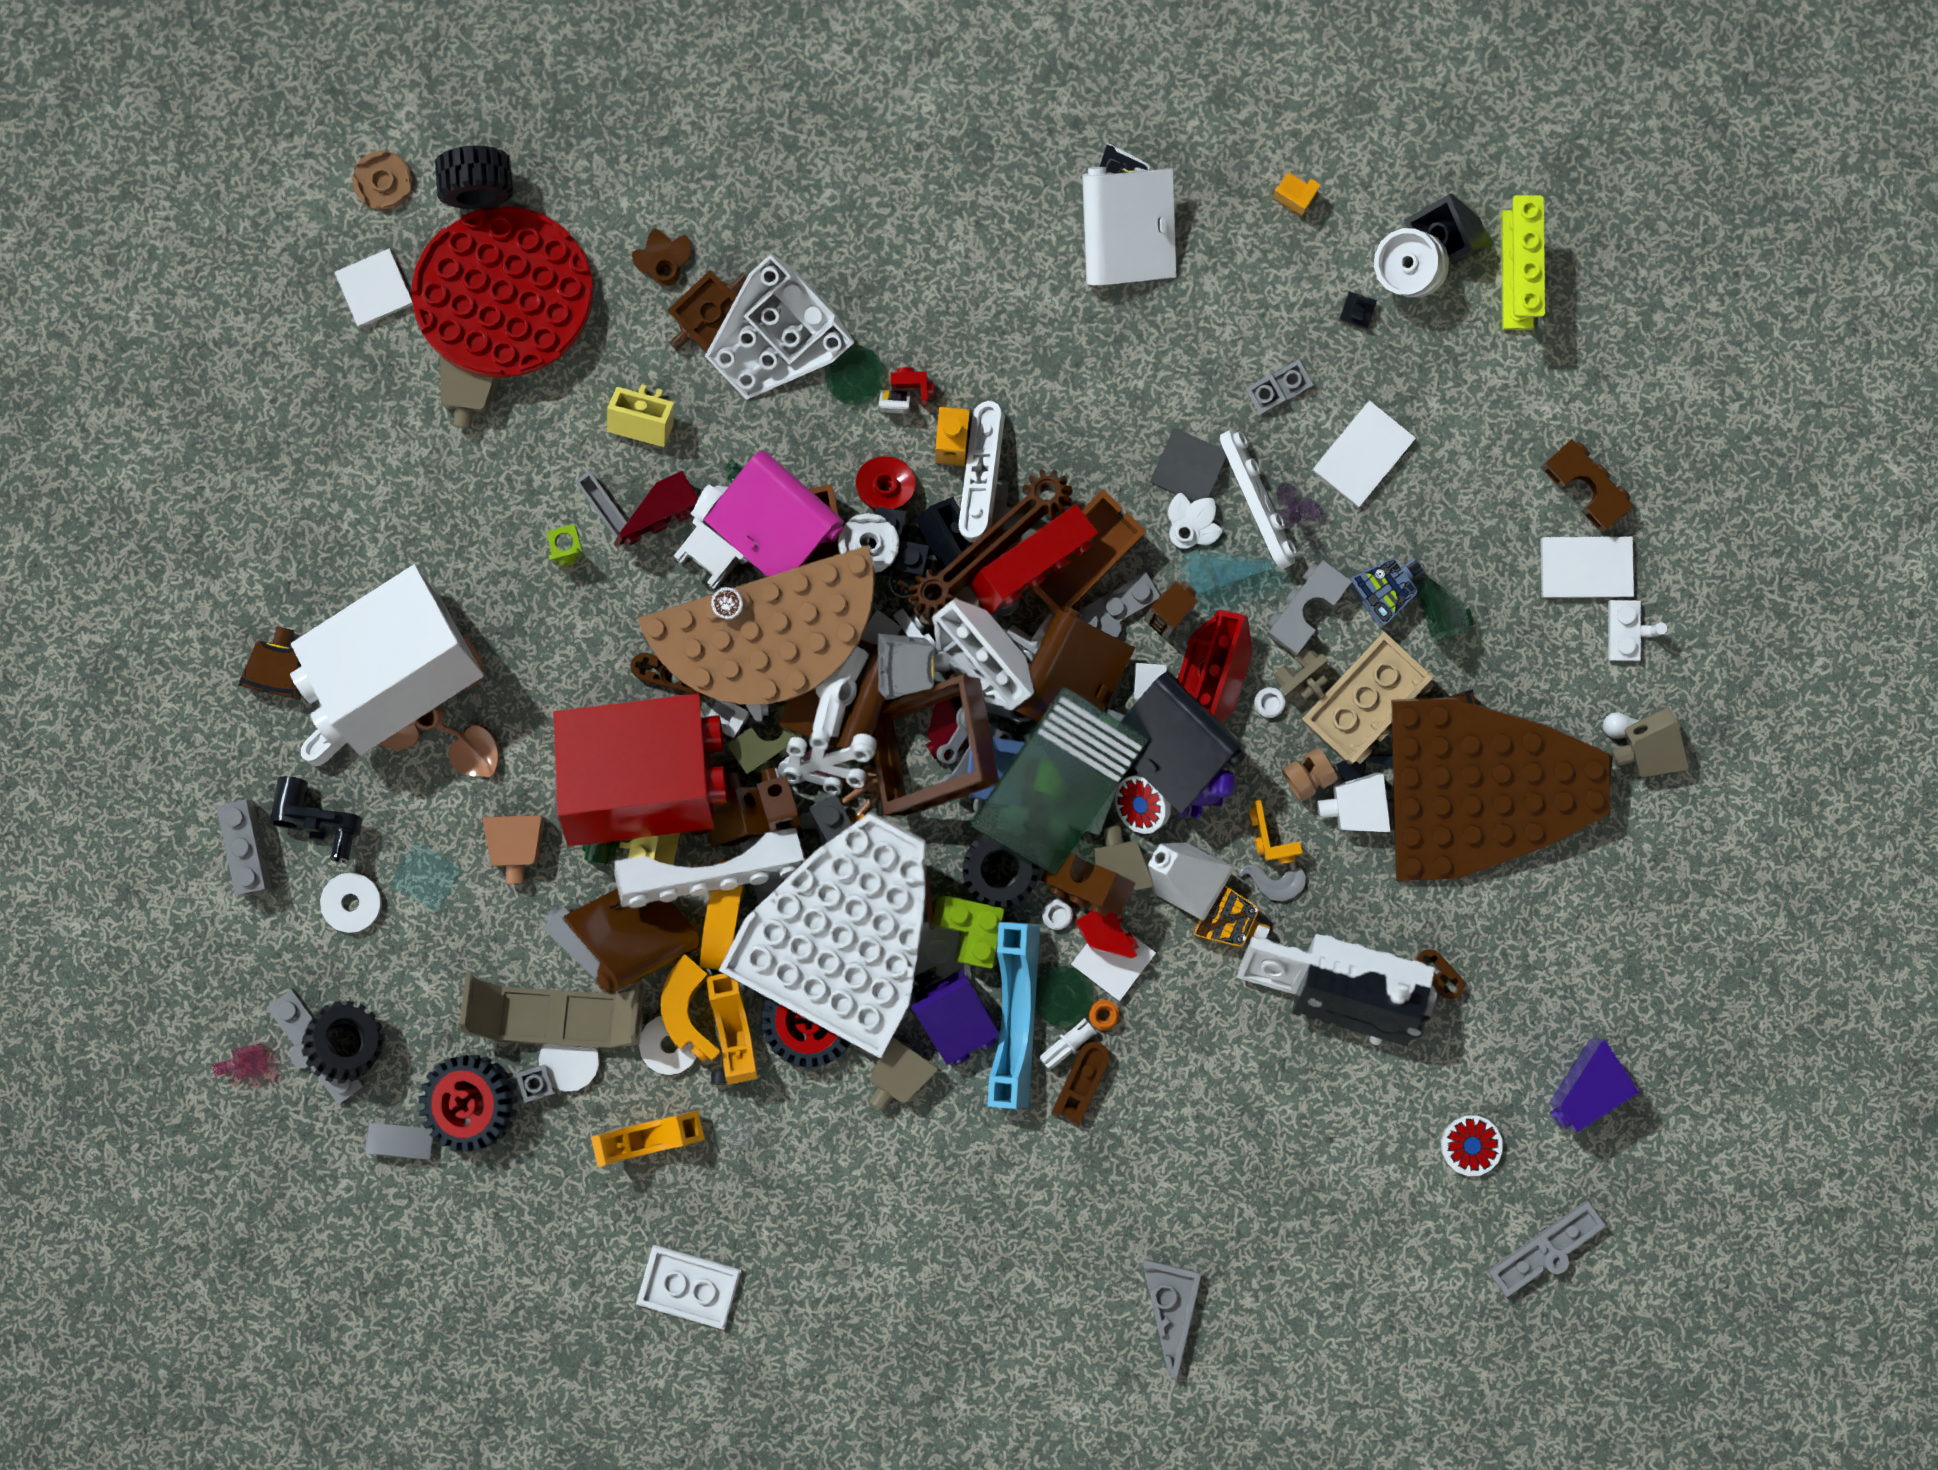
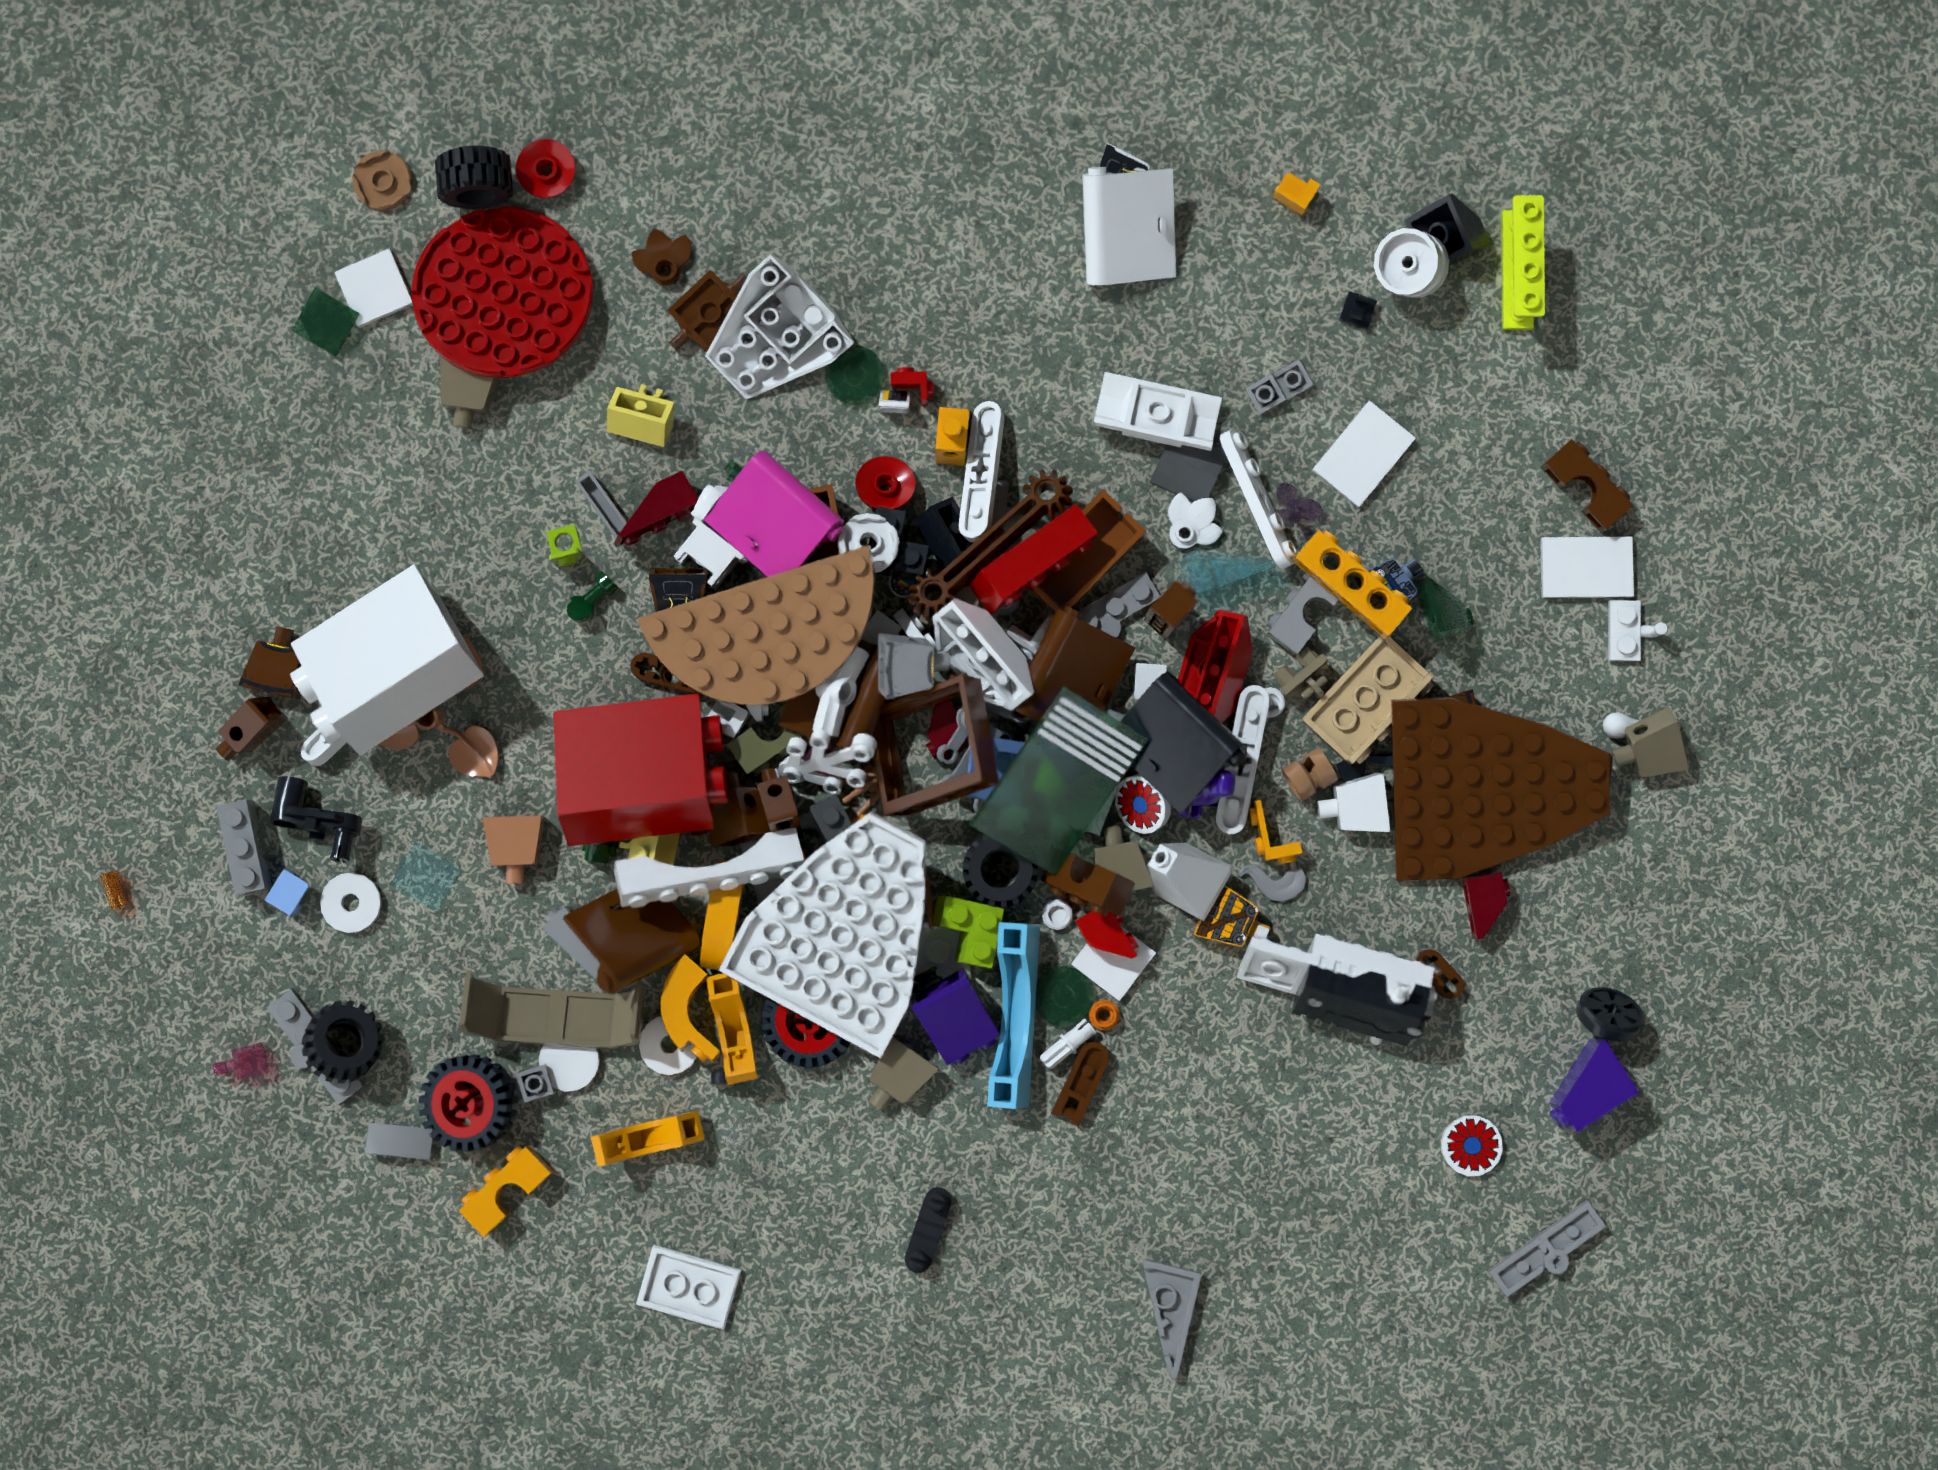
(113, 889): none -> clear orange pin
(249, 726): none -> reddish brown torso
(287, 892): none -> light blue panel
(325, 321): none -> clear green piece
(484, 1206): none -> light orange arch
(537, 156): none -> red dish
(582, 607): none -> dark green leg
(677, 586): none -> black torso
(727, 603): tile -> none
(928, 1230): none -> black piece
(1157, 412): none -> white piece
(1249, 729): none -> white piece
(1334, 581): none -> light orange brick
(1485, 901): none -> dark red slope
(1610, 1014): none -> black wheel

